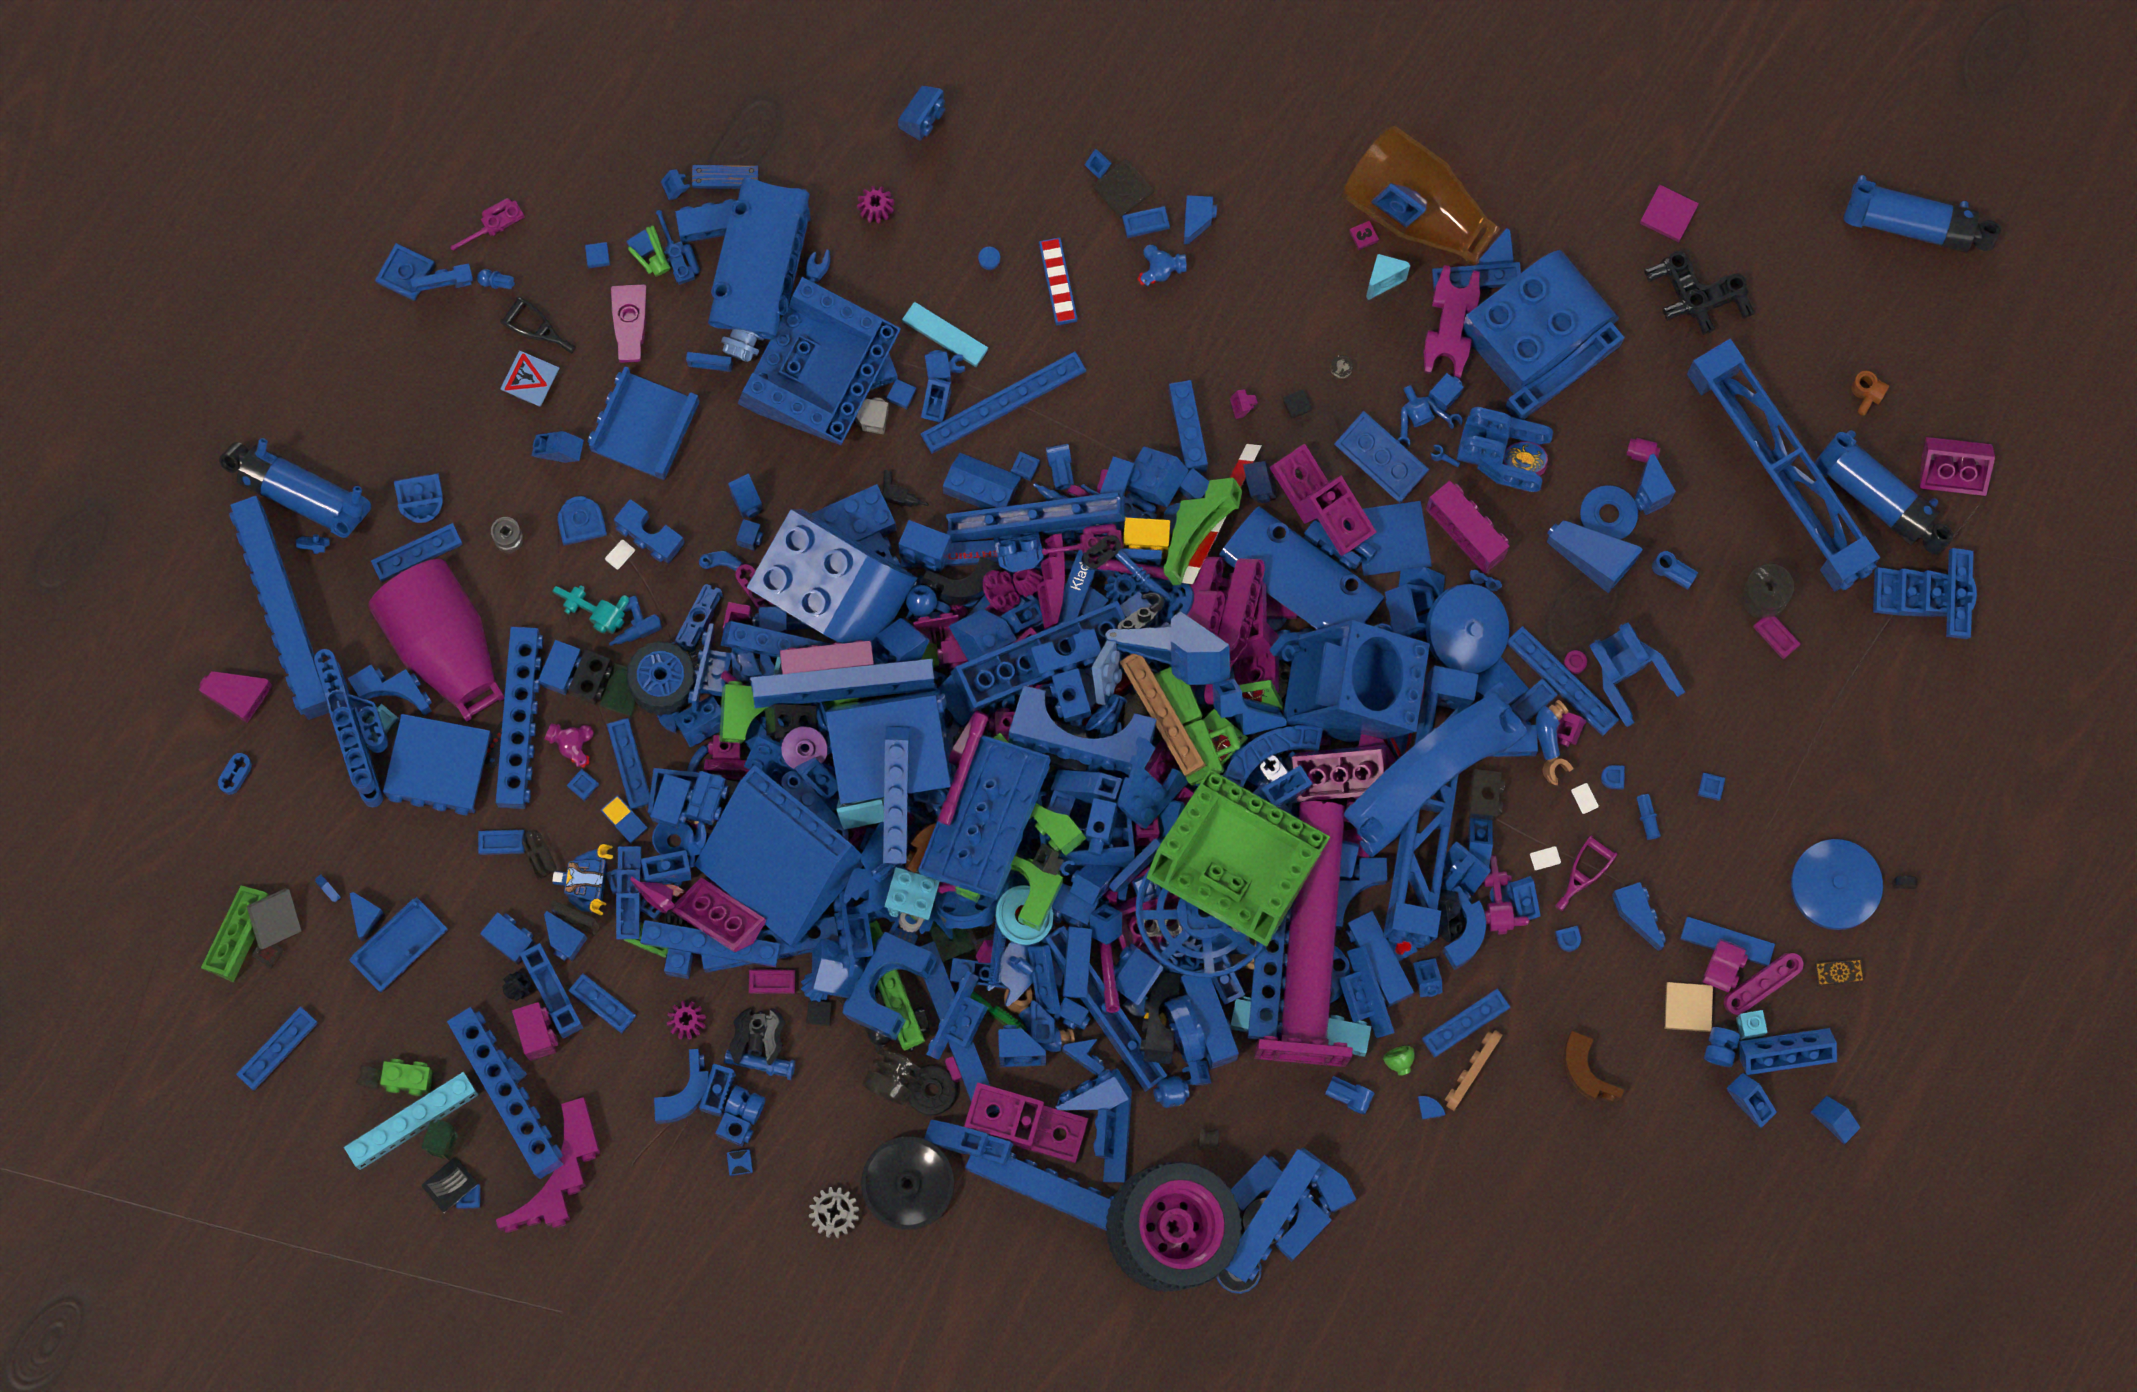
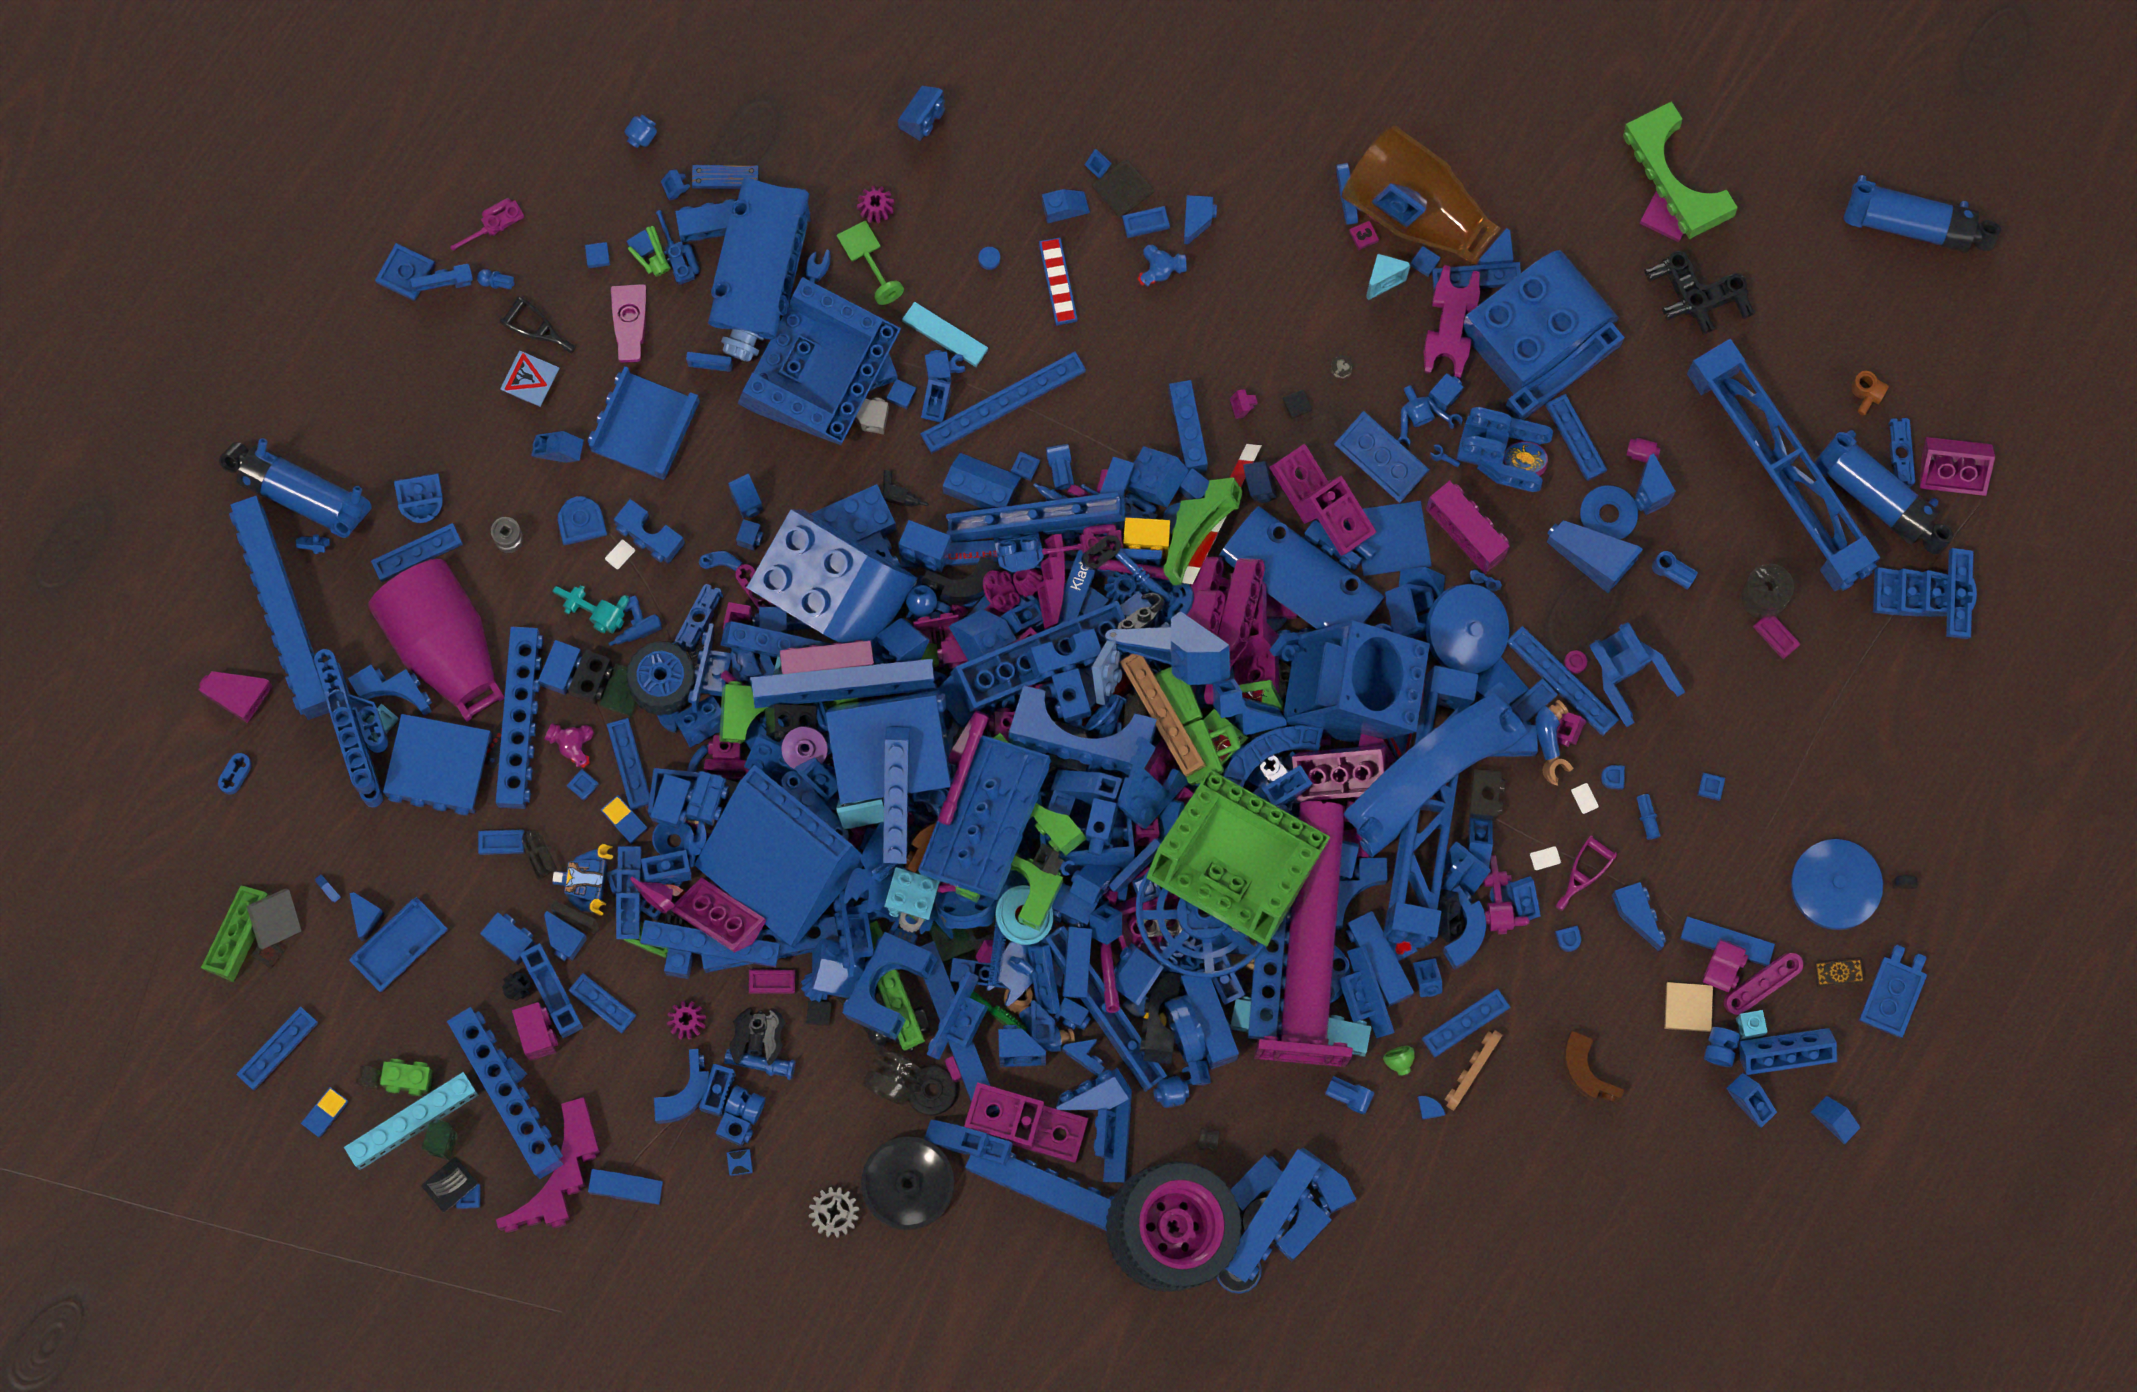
(325, 1112): none -> blue tile
(625, 1187): none -> blue slope
(640, 131): none -> blue head
(859, 242): none -> bright green piece
(1064, 205): none -> blue slope
(1349, 210): none -> blue beam
(1425, 261): none -> blue tile
(1576, 437): none -> blue tile
(1693, 210): none -> bright green arch
(1894, 993): none -> blue tile
(1901, 437): none -> blue piece

